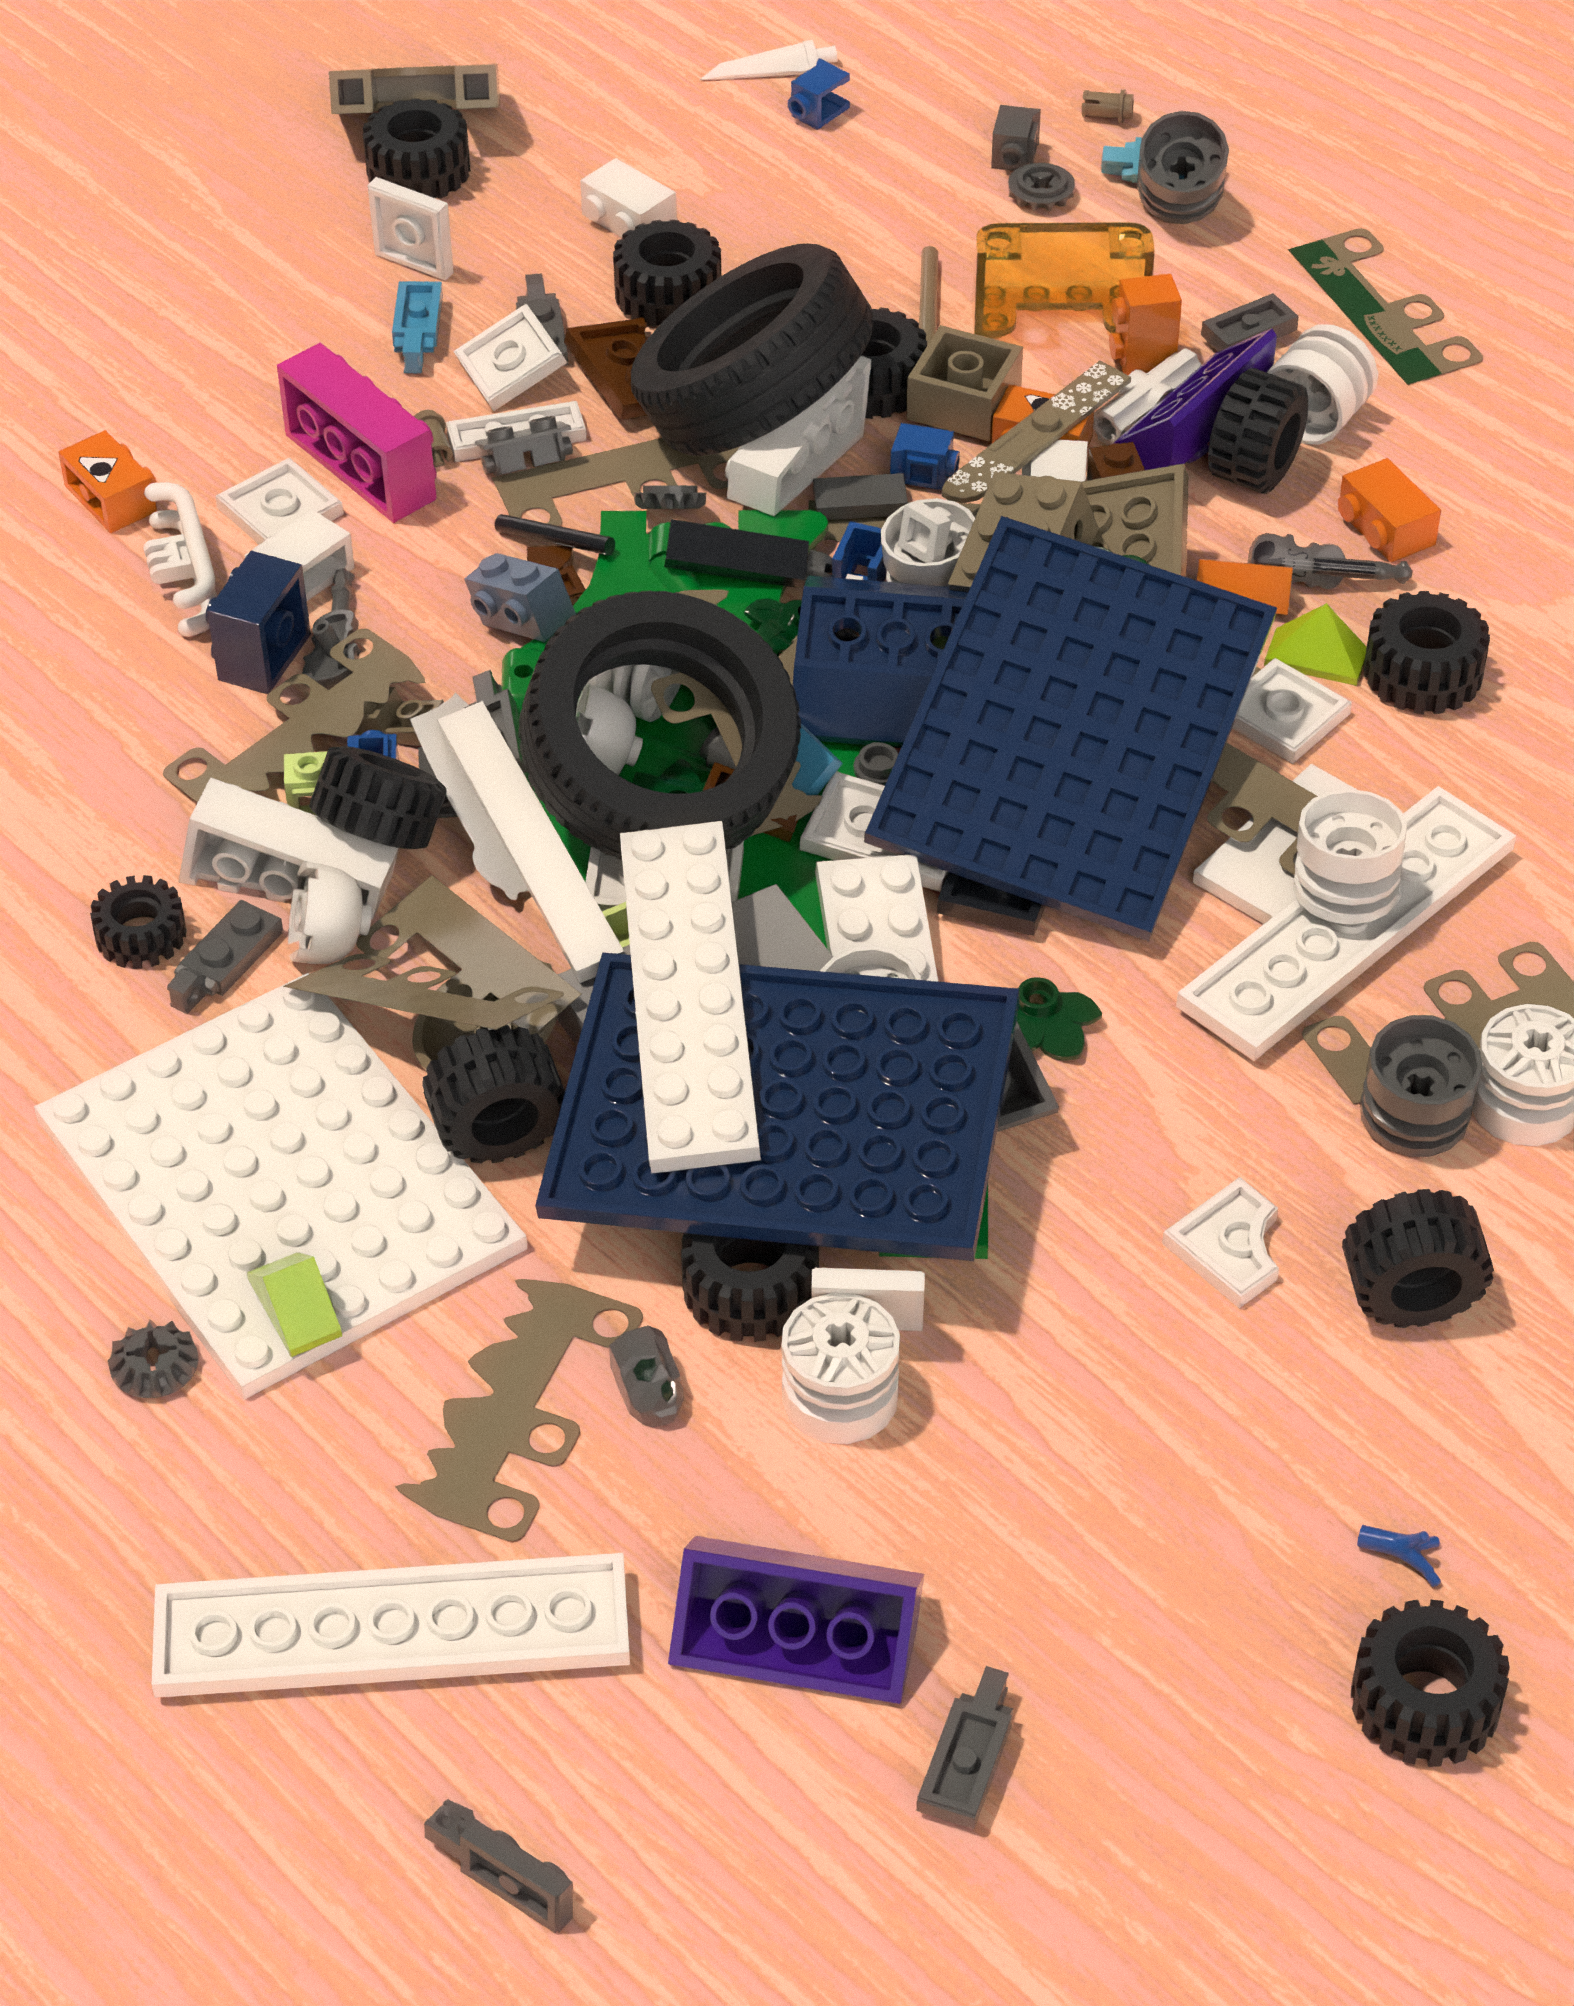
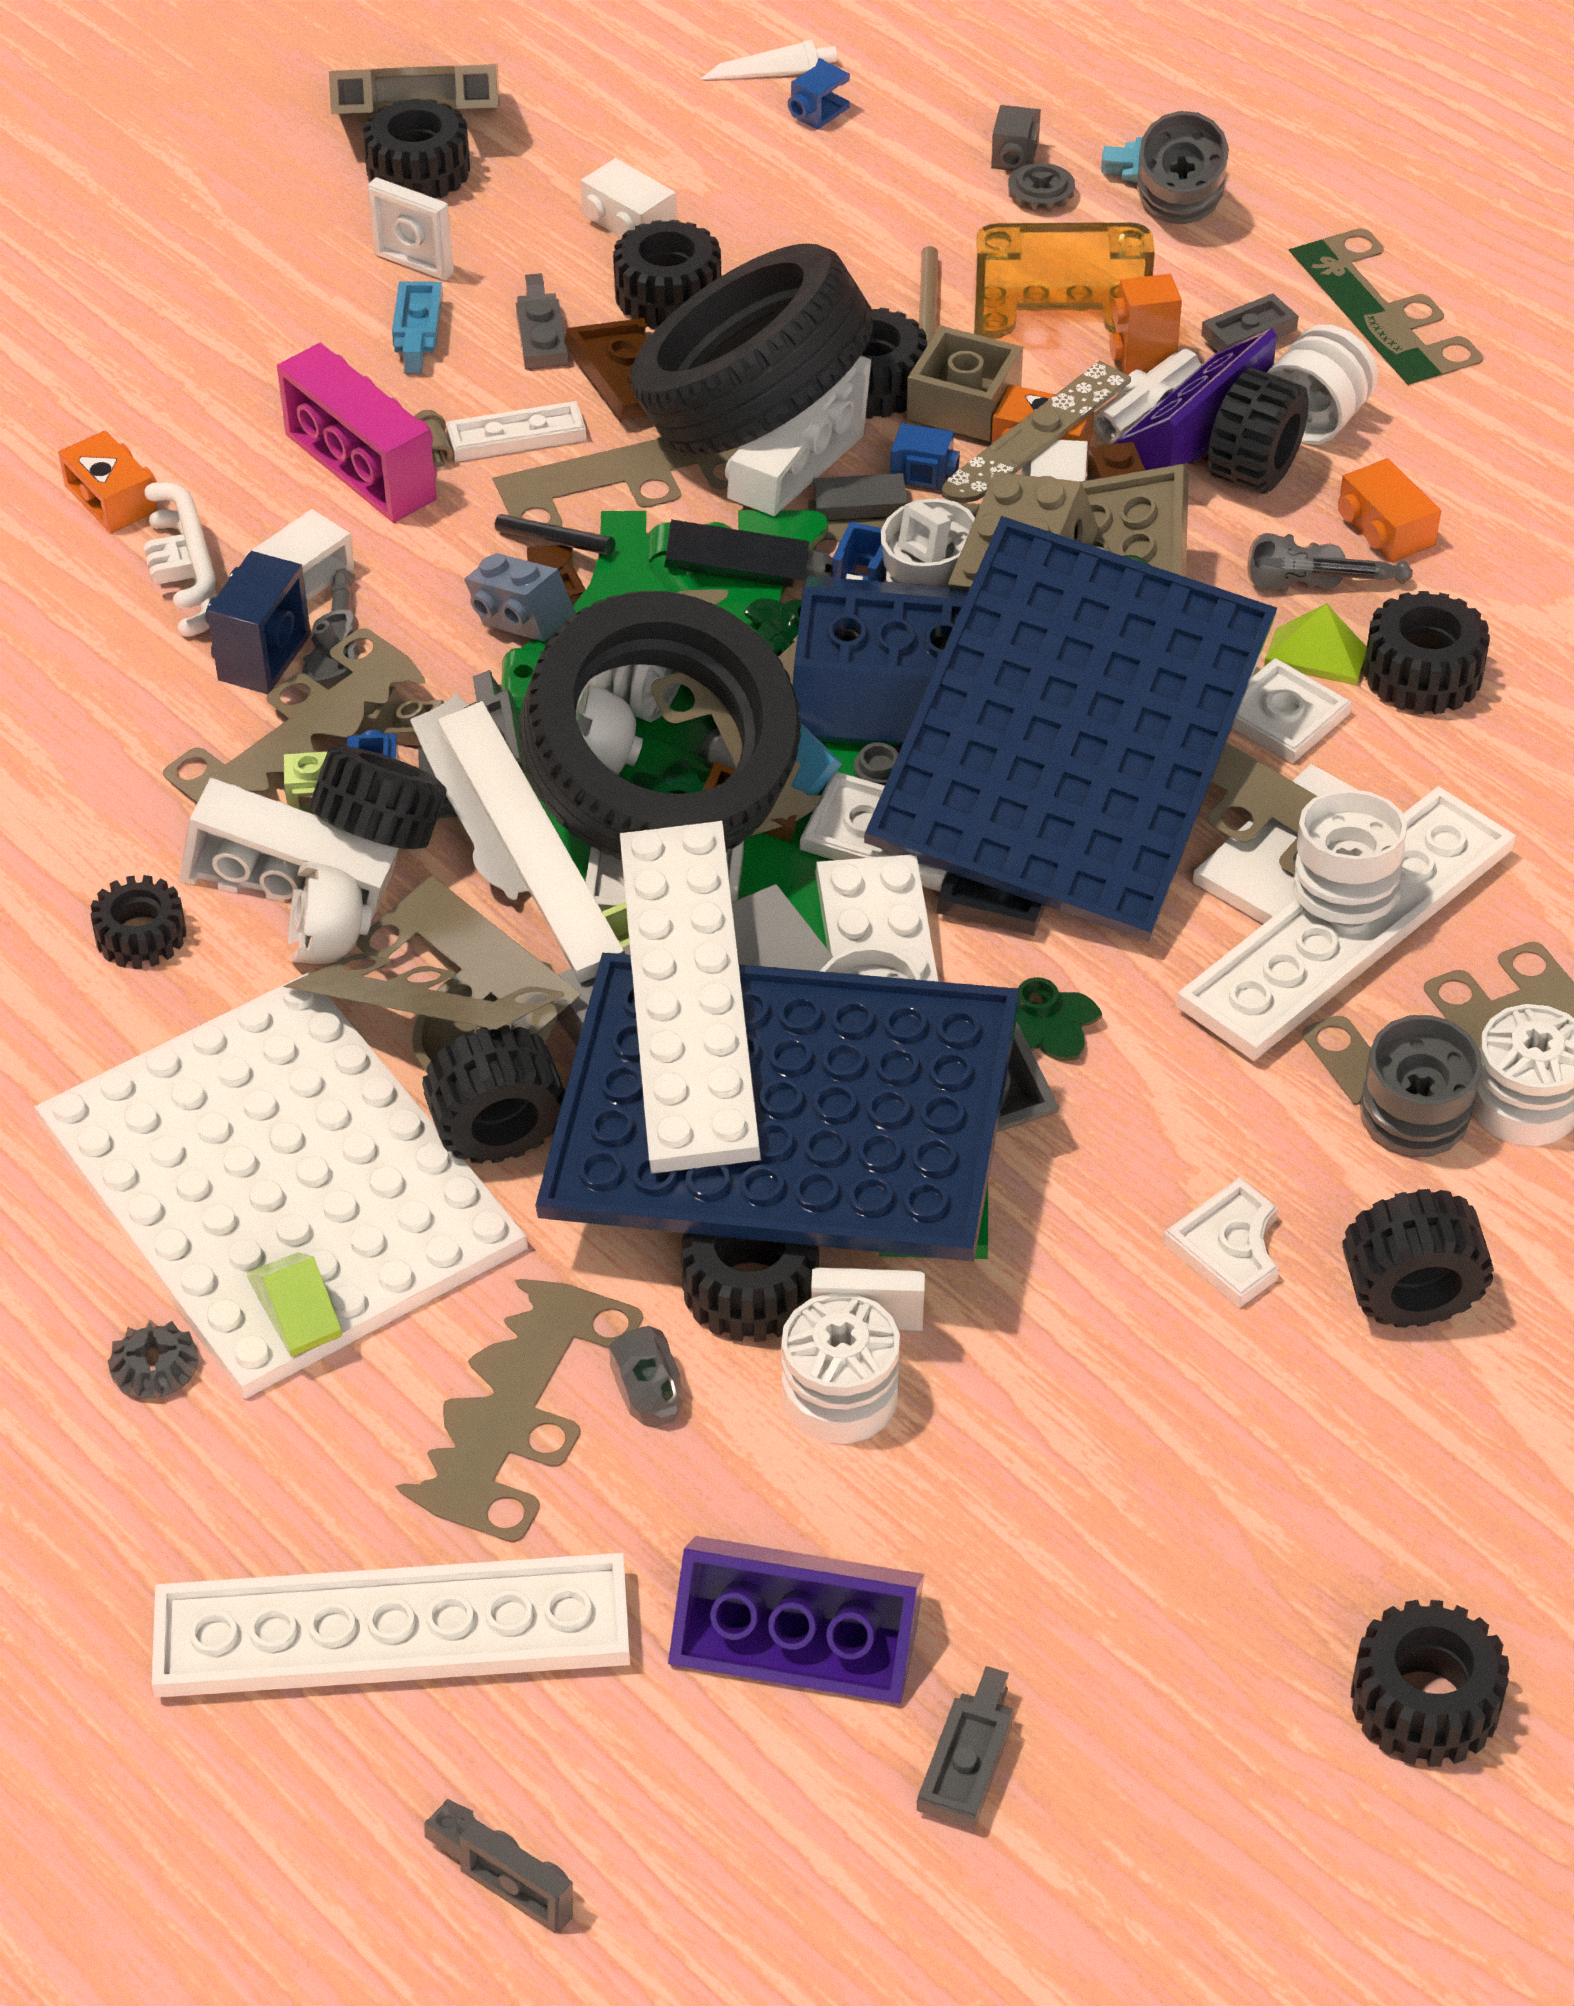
(223, 955): dark grey hinge -> none
(275, 499): white tile -> none
(507, 447): dark grey hinge -> none
(510, 357): white tile -> none
(670, 497): dark grey gear -> none
(1108, 105): dark tan pin -> none
(1255, 581): orange tile -> none
(1403, 1547): blue bar -> none

